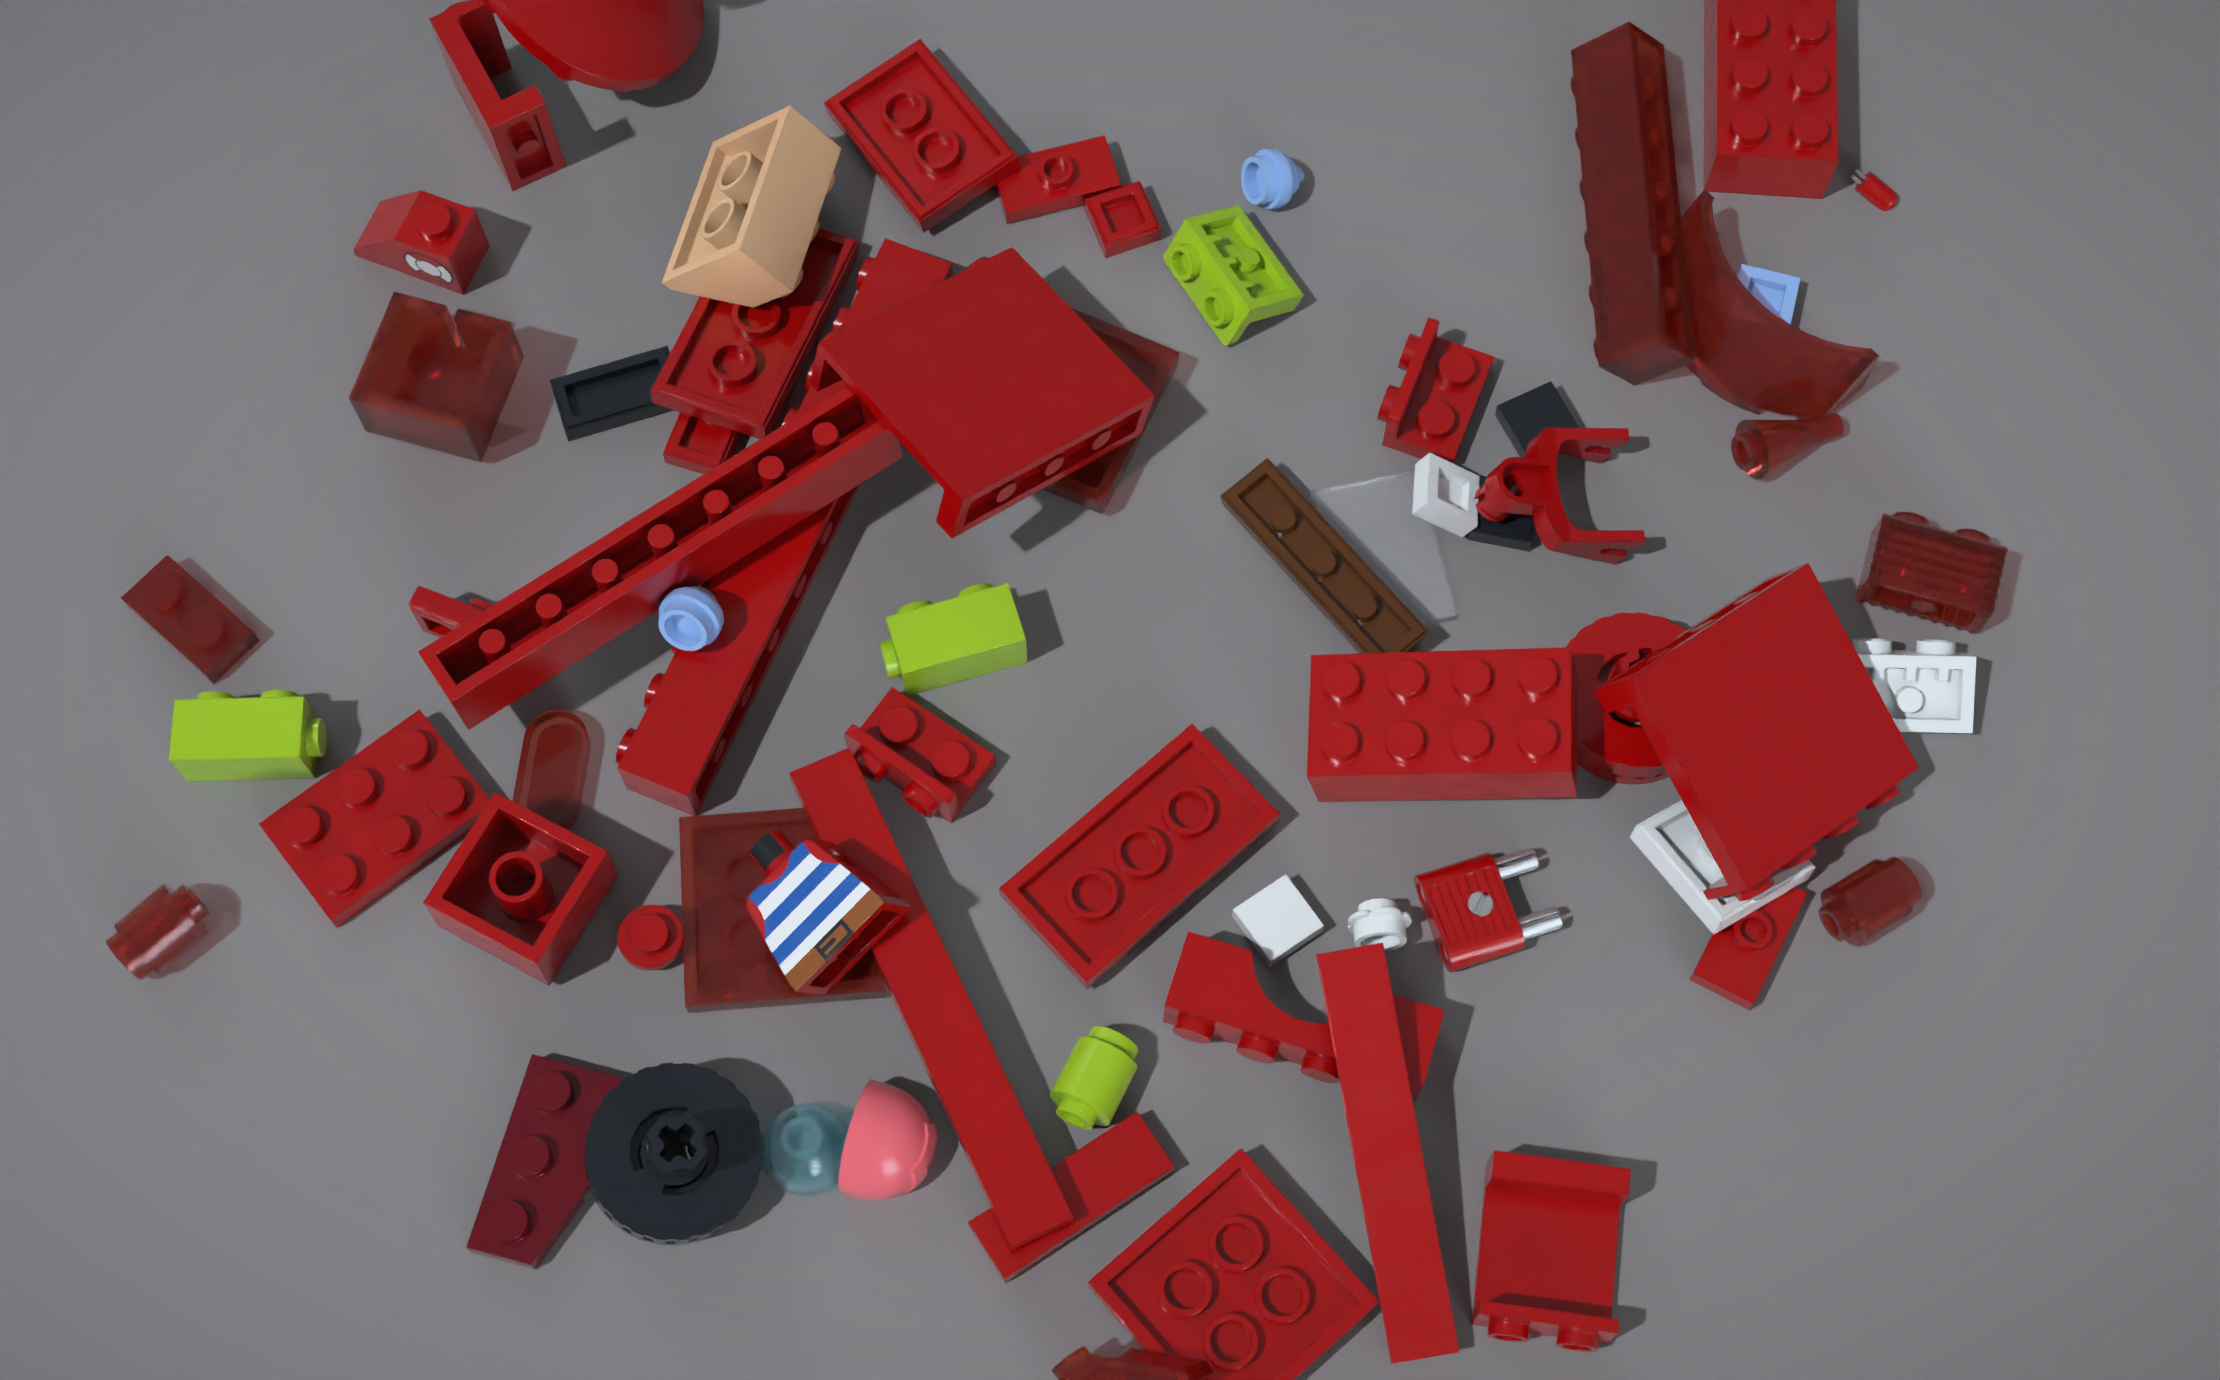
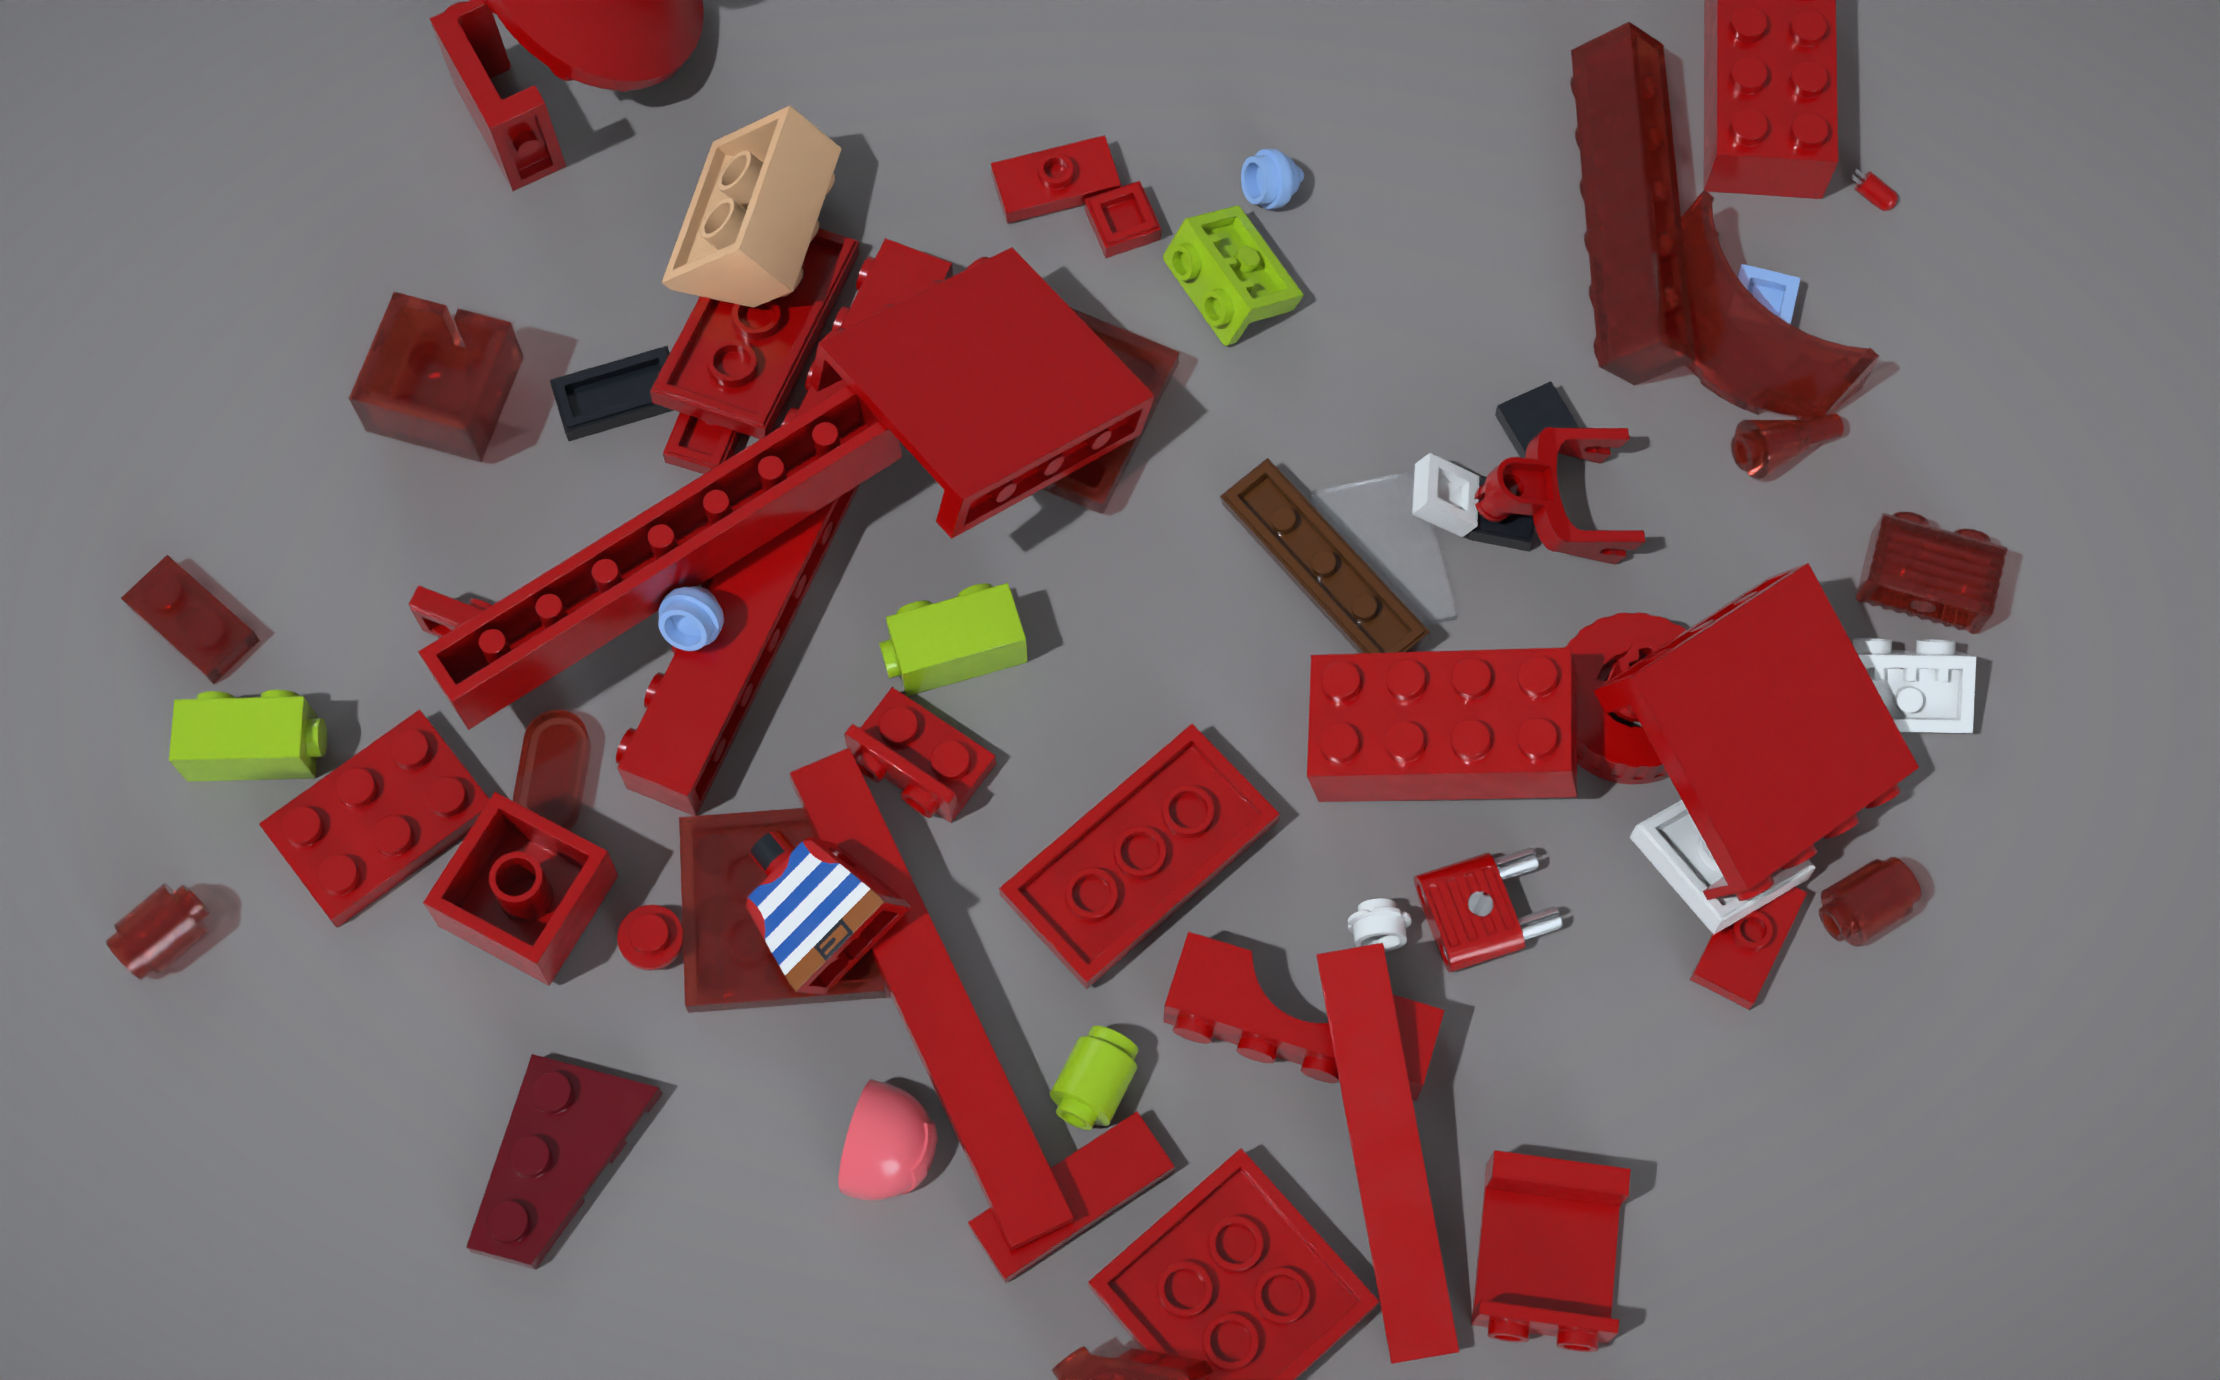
(425, 239): red slope -> none
(683, 1105): black piece -> none
(804, 1149): clear light blue brick -> none
(922, 135): red tile -> none
(1277, 920): white tile -> none
(1435, 395): red bracket -> none

